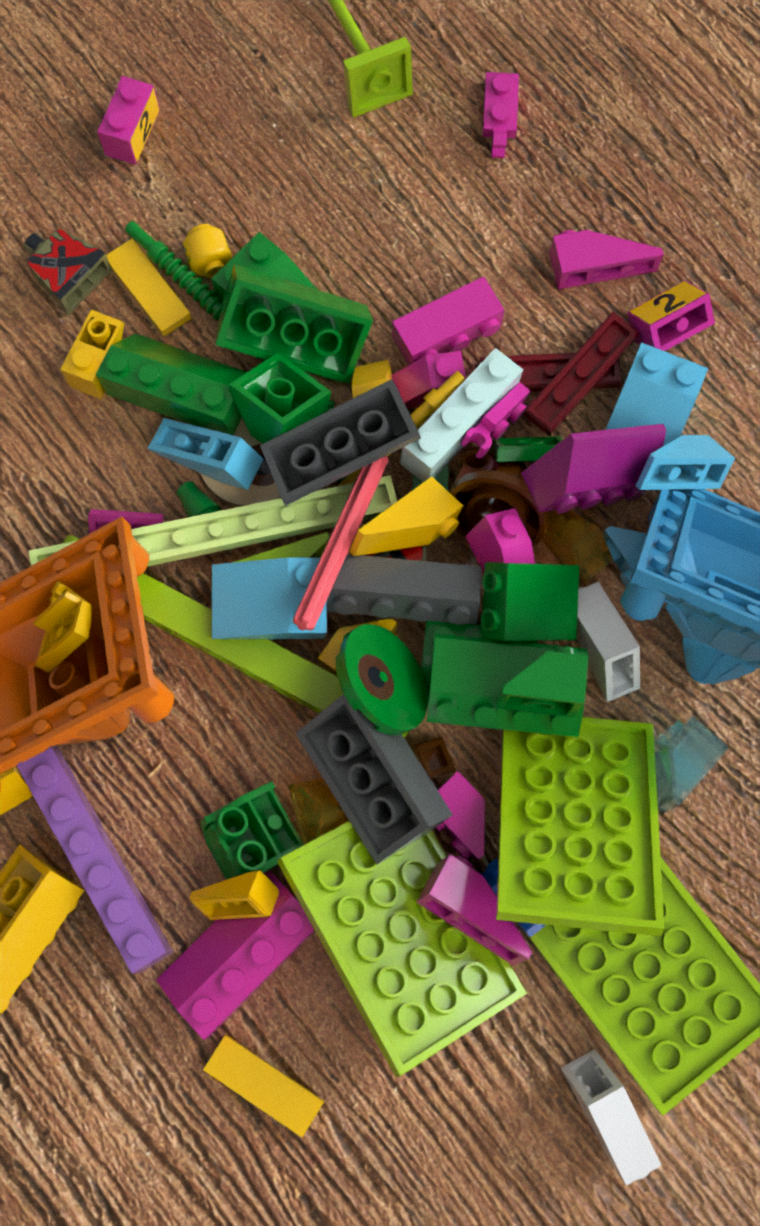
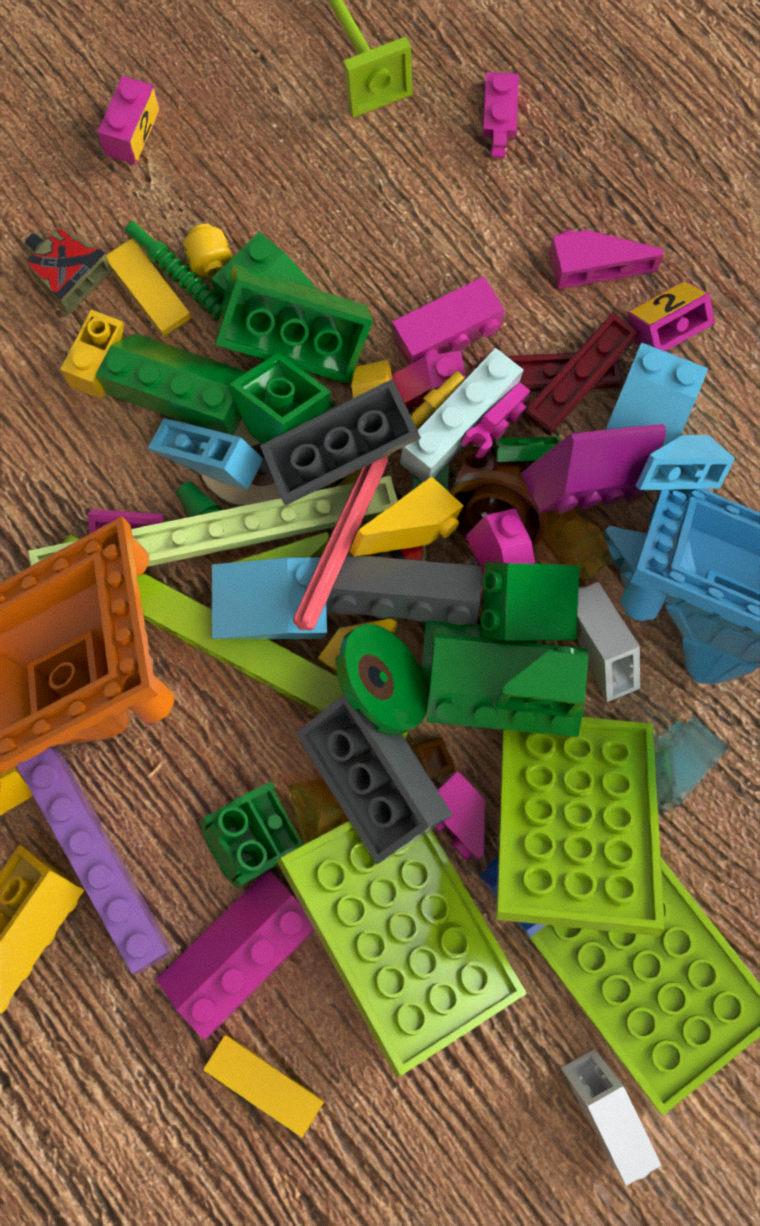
(66, 626): yellow slope -> none
(238, 897): yellow slope -> none
(469, 904): dark pink slope -> none

